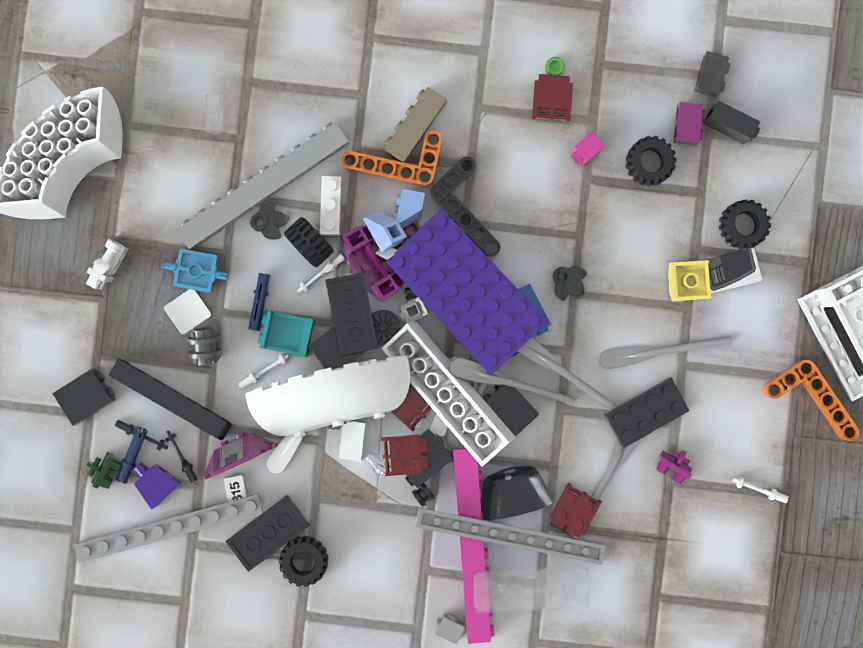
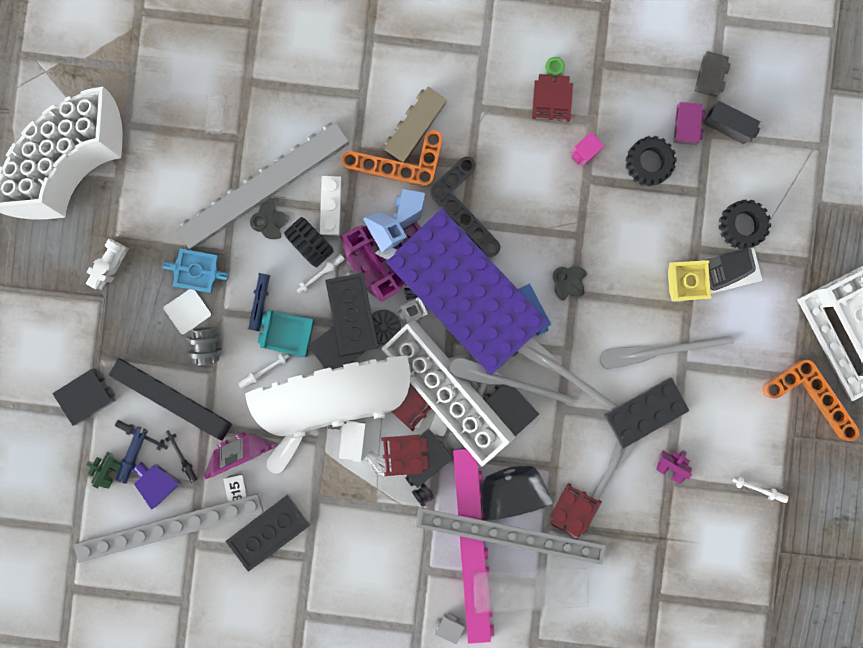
(291, 572): black tyre -> none

